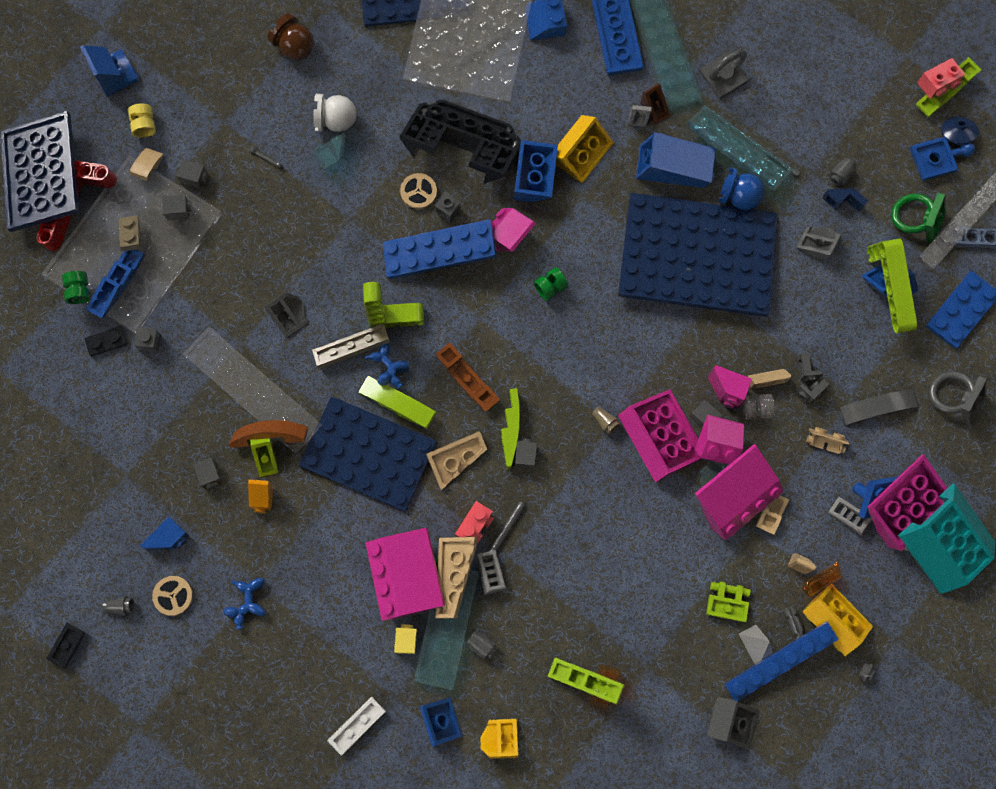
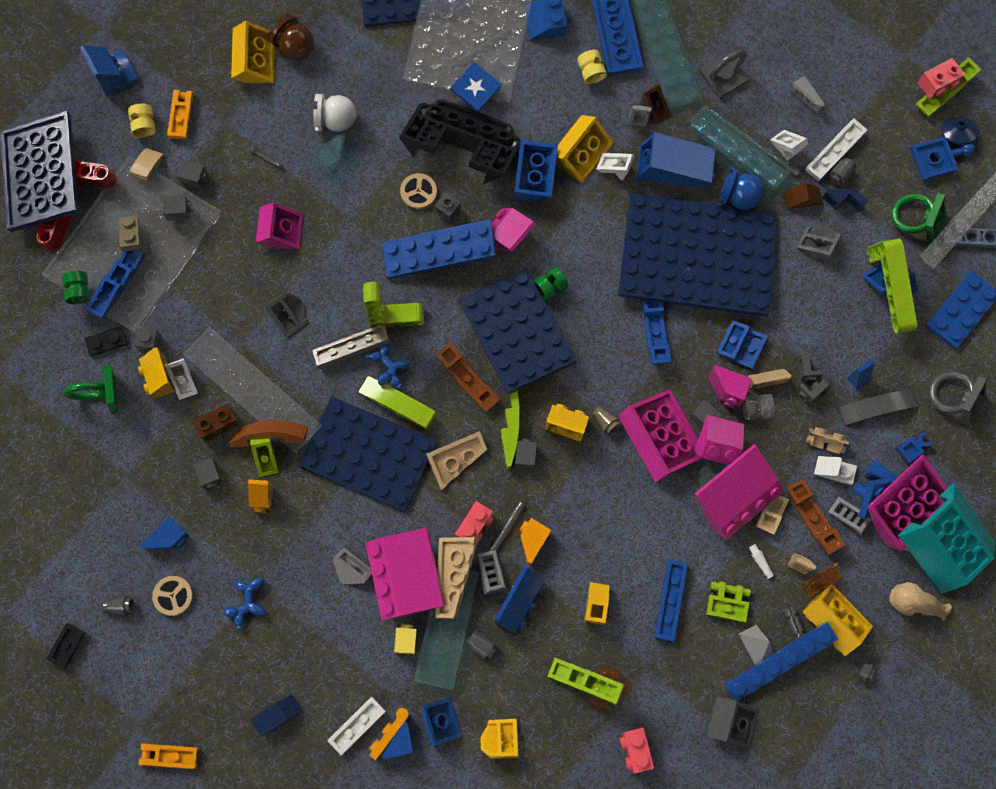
(106, 389): none -> green tile
(155, 374): none -> yellow slope
(169, 756): none -> light orange plate
(180, 114): none -> light orange plate
(181, 378): none -> white slope
(215, 422): none -> reddish brown brick
(252, 54): none -> yellow slope
(276, 715): none -> dark blue slope
(279, 226): none -> dark pink slope
(350, 568): none -> light grey slope
(389, 733): none -> light orange plate
(400, 744): none -> blue slope
(476, 87): none -> blue tile
(517, 331): none -> dark blue plate
(520, 600): none -> blue slope
(533, 538): none -> light orange slope
(566, 422): none -> yellow slope
(592, 66): none -> light yellow wheel
(597, 603): none -> yellow slope
(615, 164): none -> white slope
(637, 750): none -> coral brick
(655, 333): none -> blue slope
(670, 600): none -> blue plate
(742, 345): none -> blue slope
(761, 561): none -> white animal
(789, 143): none -> white slope
(802, 196): none -> reddish brown slope
(807, 94): none -> light grey slope
(814, 518): none -> dark orange slope
(834, 469): none -> white slope
(836, 149): none -> white plate
(862, 374): none -> blue slope
(877, 471): none -> blue slope
(911, 599): none -> tan hair
(912, 448): none -> blue plate

